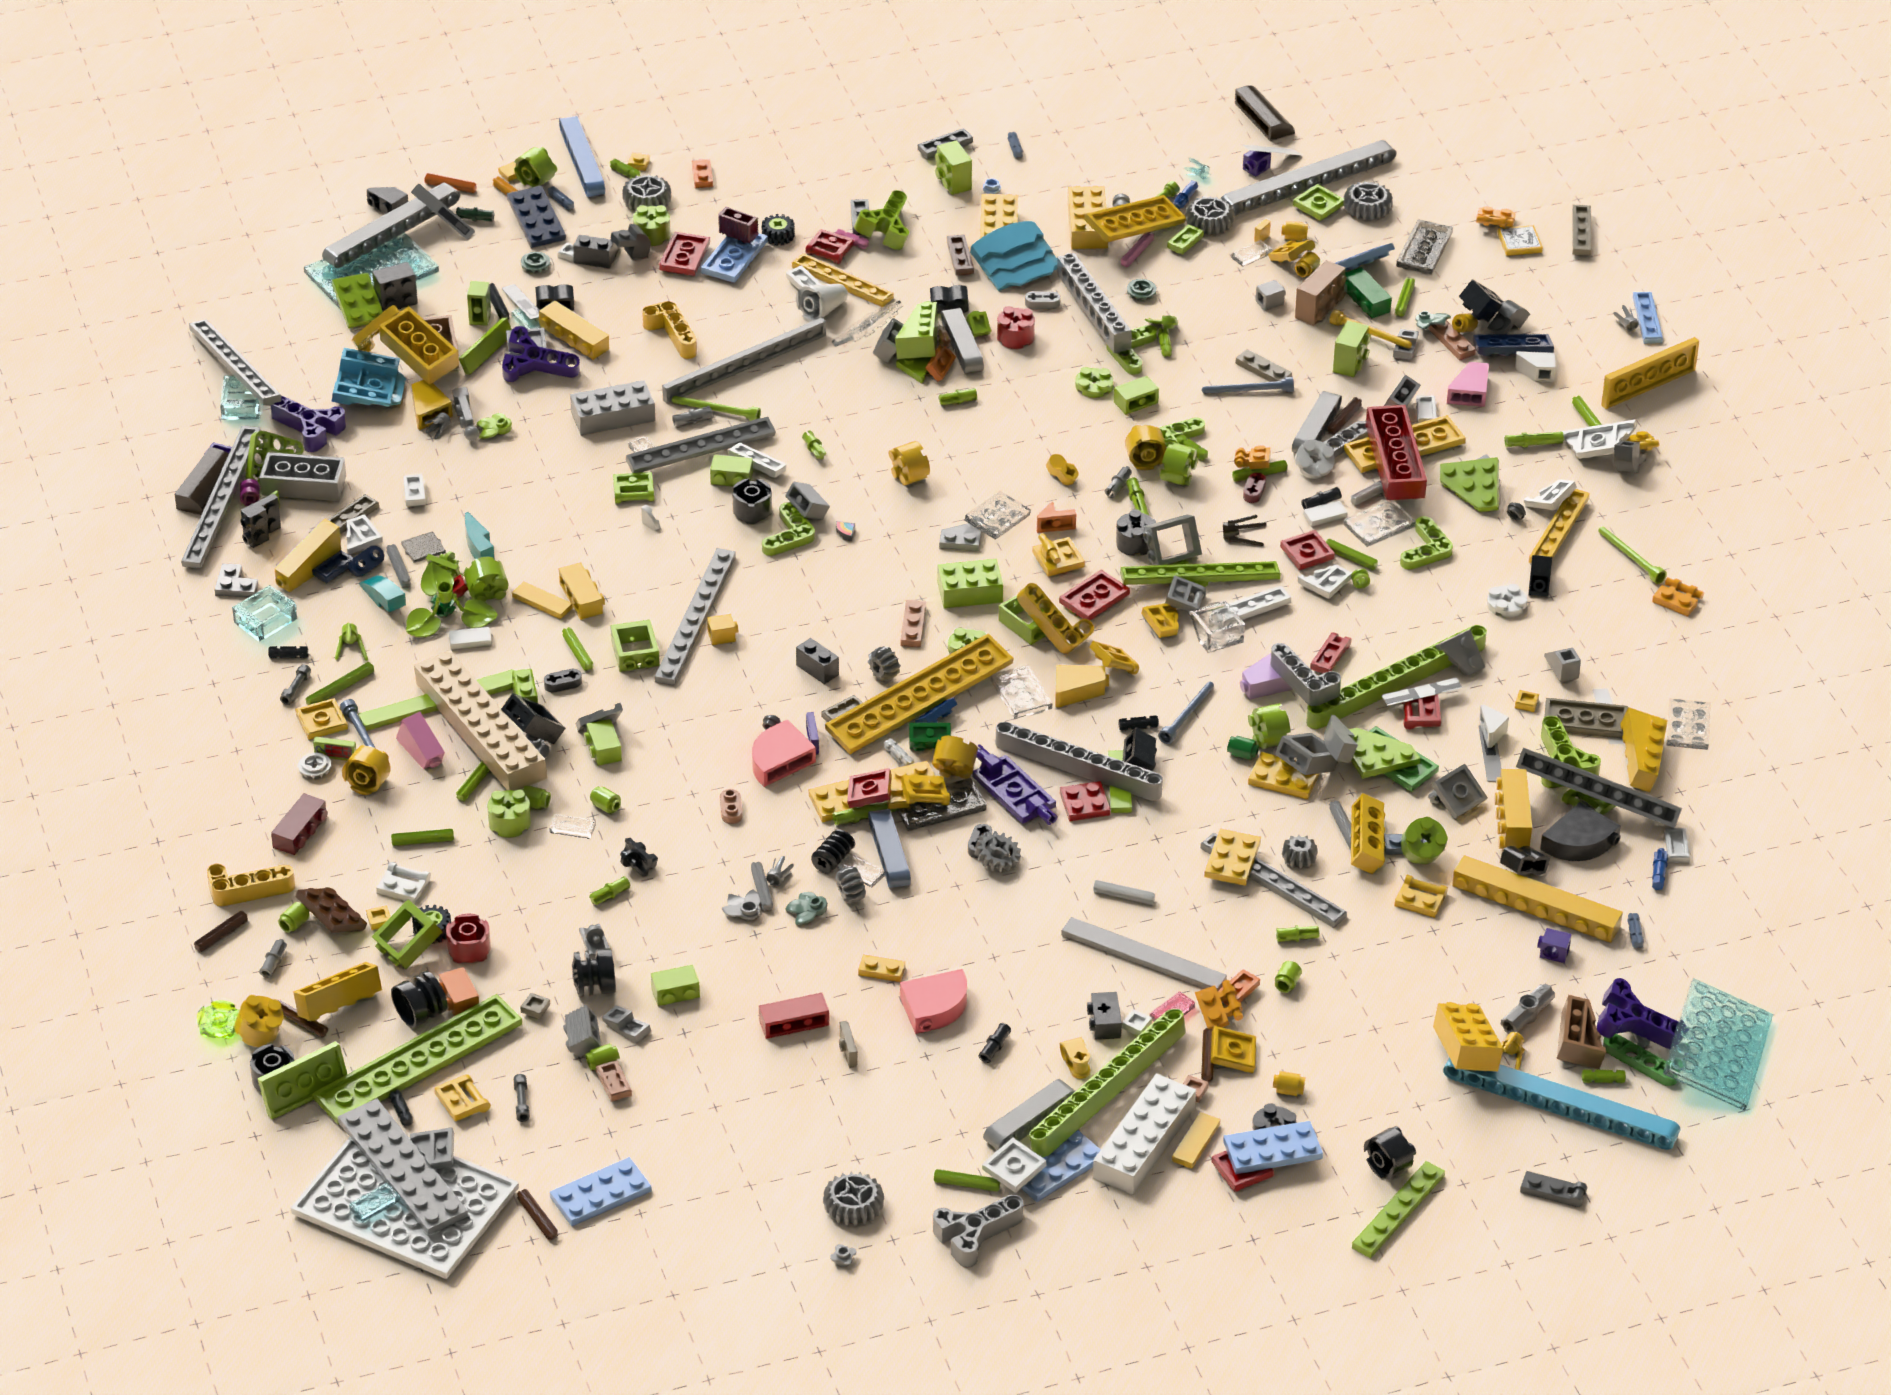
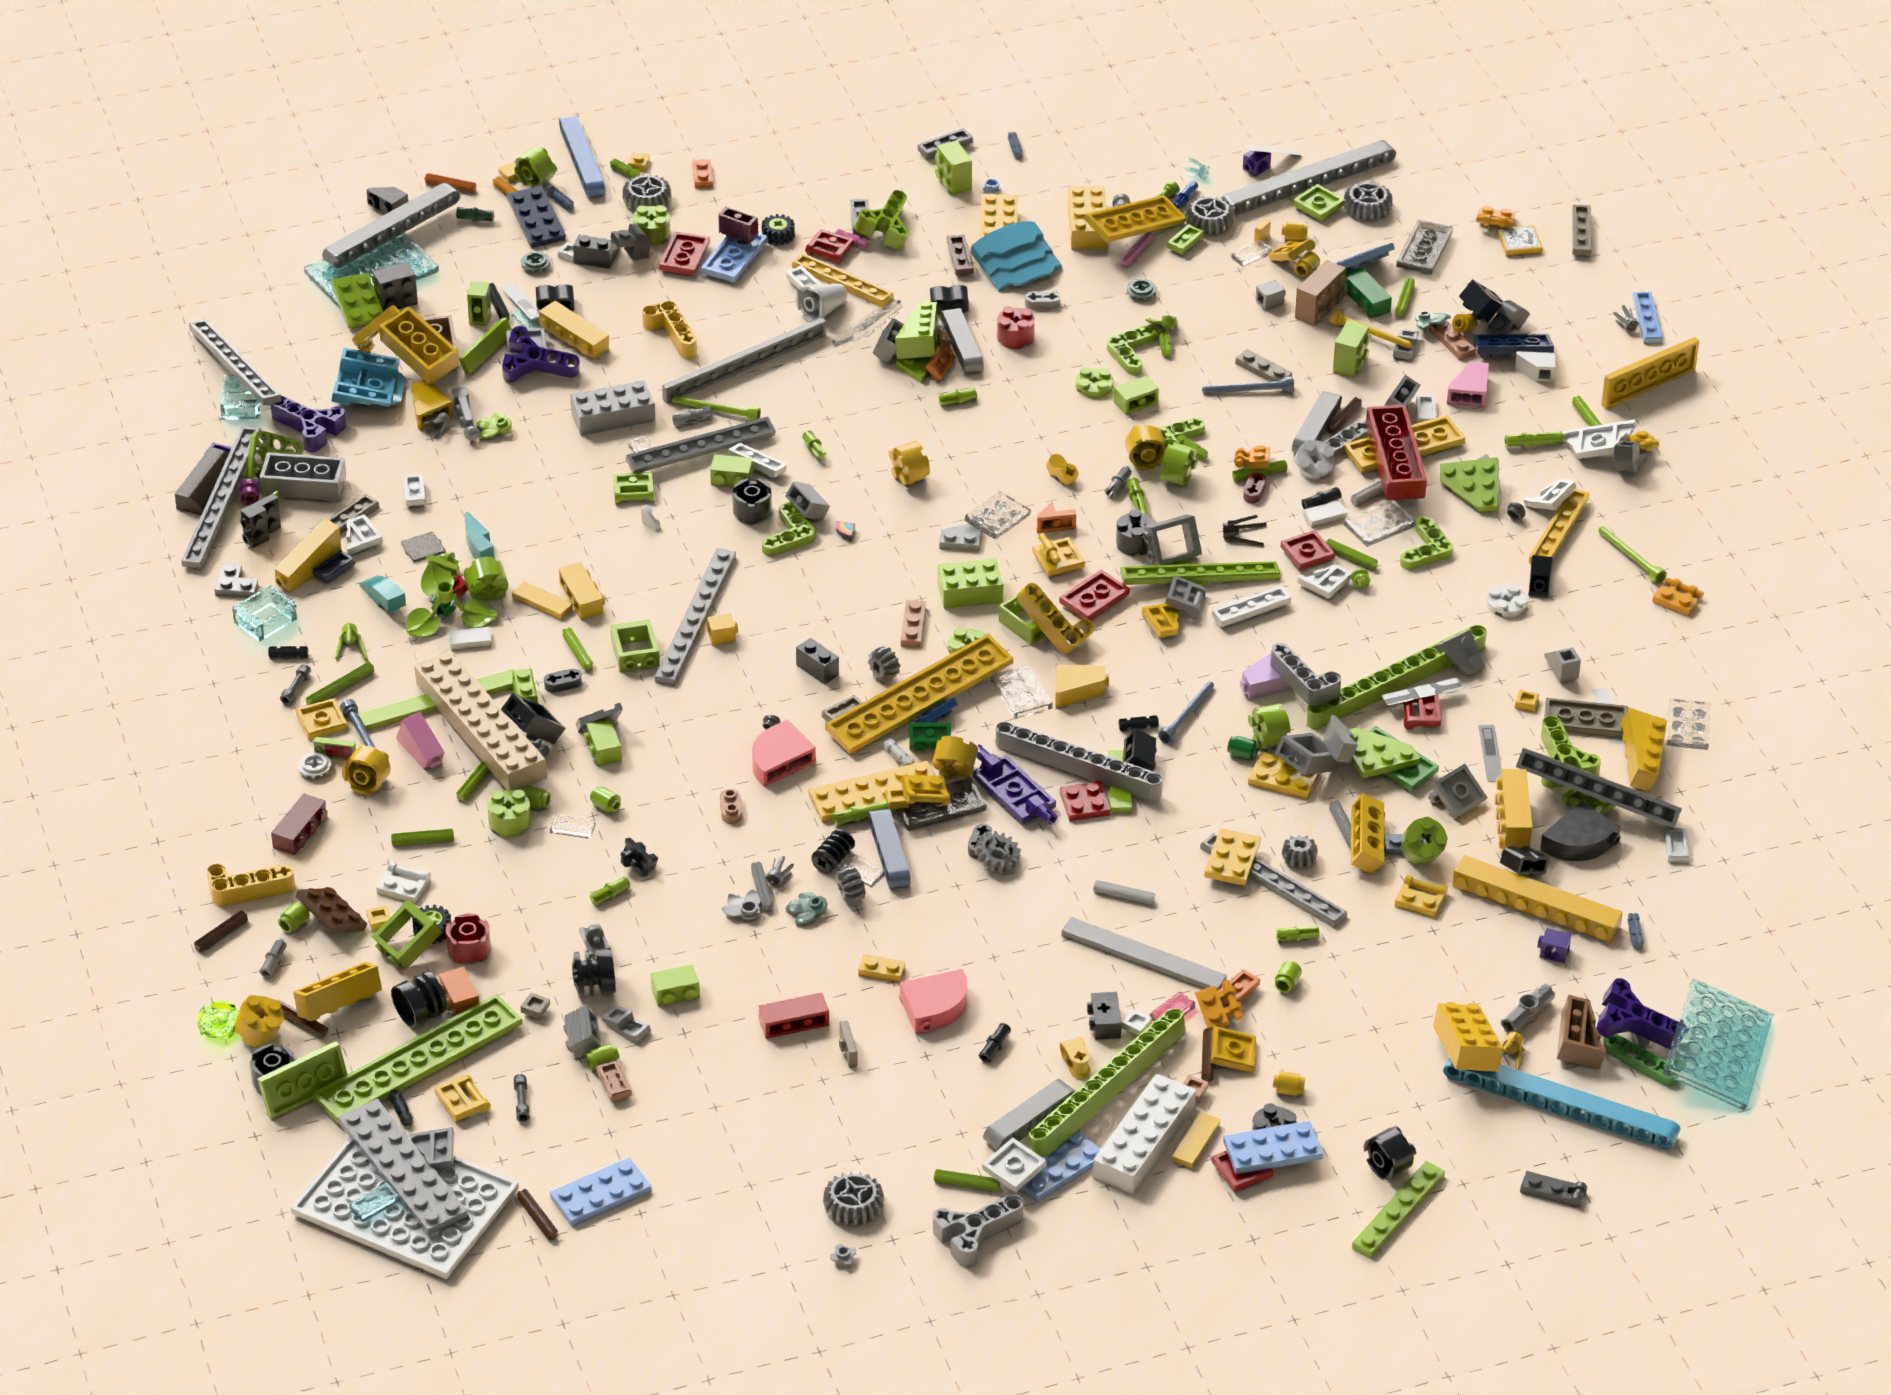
(367, 559): dark blue plate -> none
(398, 565): light grey axle -> none
(442, 211): light grey sticker -> none
(811, 729): tile -> none
(869, 788): plate -> none
(978, 323): lime bracket -> none
(1094, 302): light grey brick -> none
(1114, 657): yellow plate -> none
(1217, 626): clear slope -> none
(1262, 113): dark brown brick -> none
(1330, 653): plate -> none
(1493, 724): white slope -> none
(1603, 1076): lime axle -> none
(1659, 868): blue piece -> none

